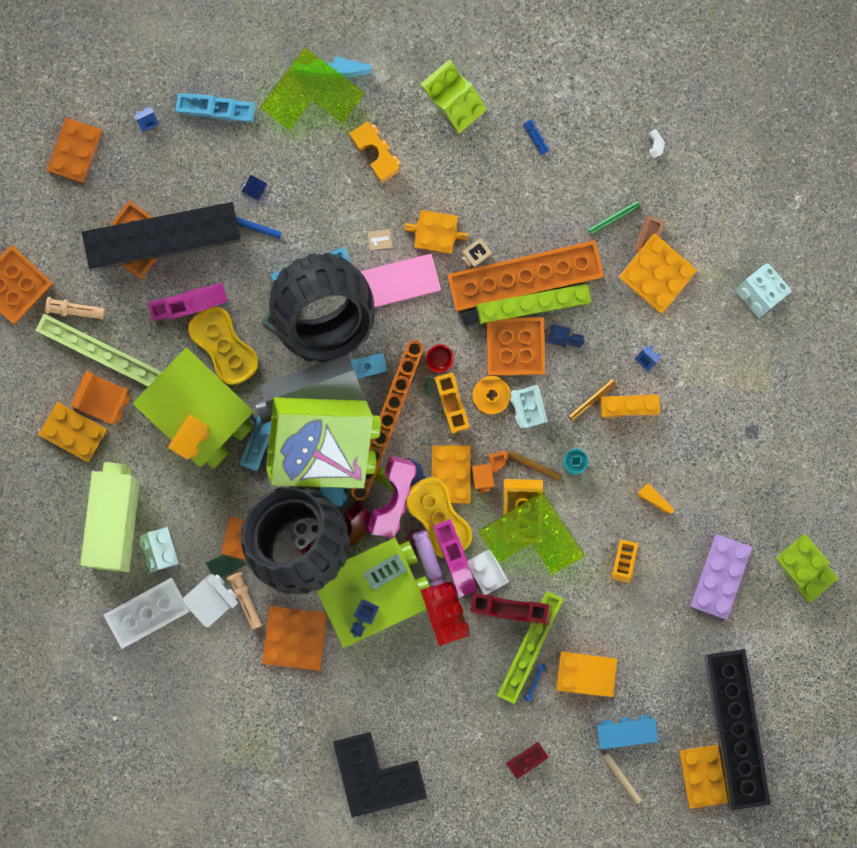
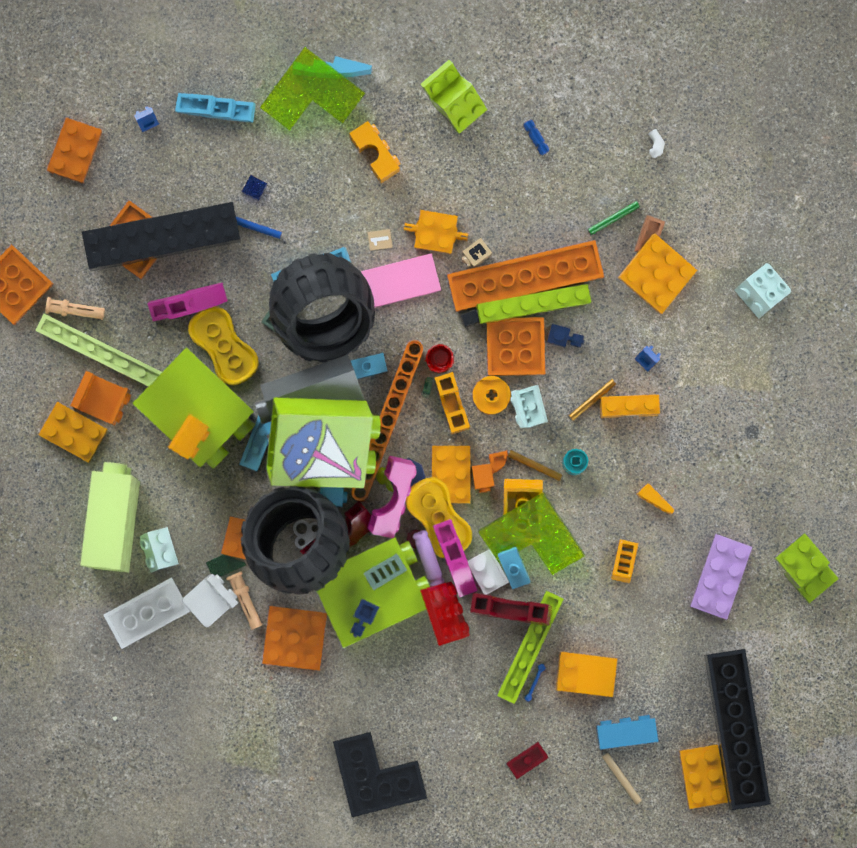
(514, 568): none -> medium azure plate

